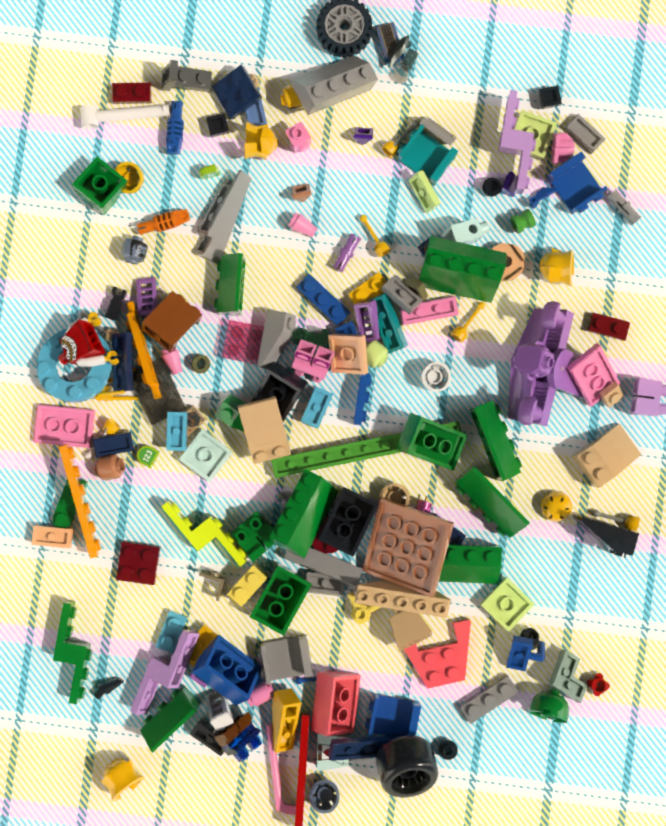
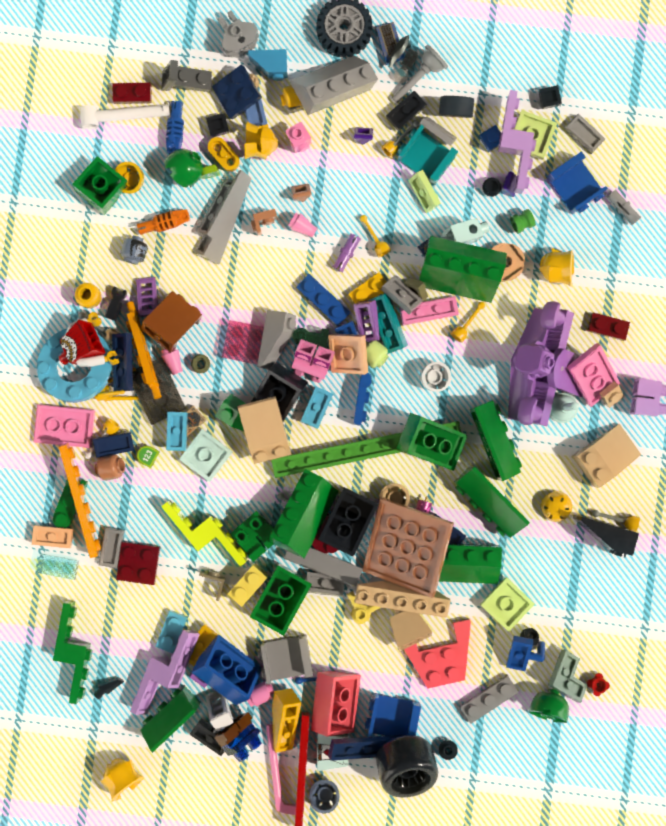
(57, 566): none -> clear light blue plate
(88, 295): none -> yellow head
(111, 547): none -> light grey tile
(185, 167): none -> green cylinder
(224, 155): none -> yellow plate
(230, 284): green slope -> none
(238, 36): none -> light grey hinge
(265, 217): none -> nougat bracket
(270, 62): none -> dark azure slope
(406, 110): none -> black plate
(431, 62): none -> light grey piece
(456, 106): none -> black wheel
(491, 138): none -> blue plate
(542, 194): blue piece -> none
(561, 147): bright pink piece -> none
(564, 408): none -> light aqua piece

